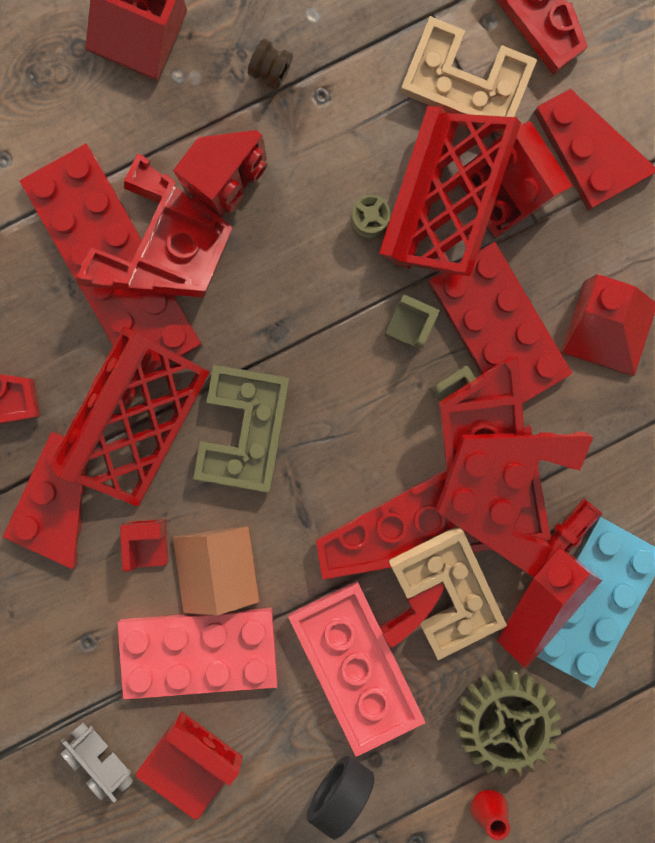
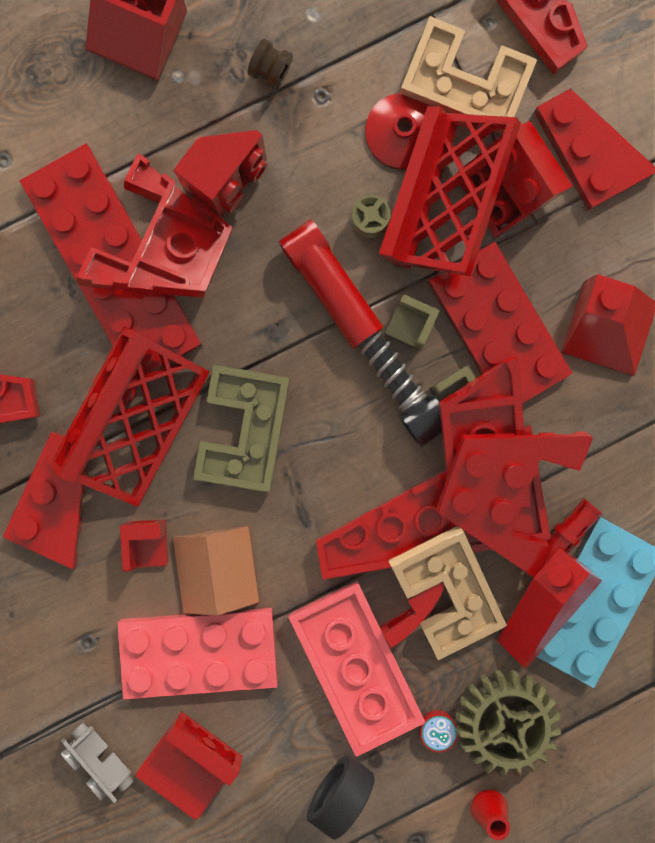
(360, 326): none -> piece
(382, 133): none -> red dish
(439, 731): none -> tile

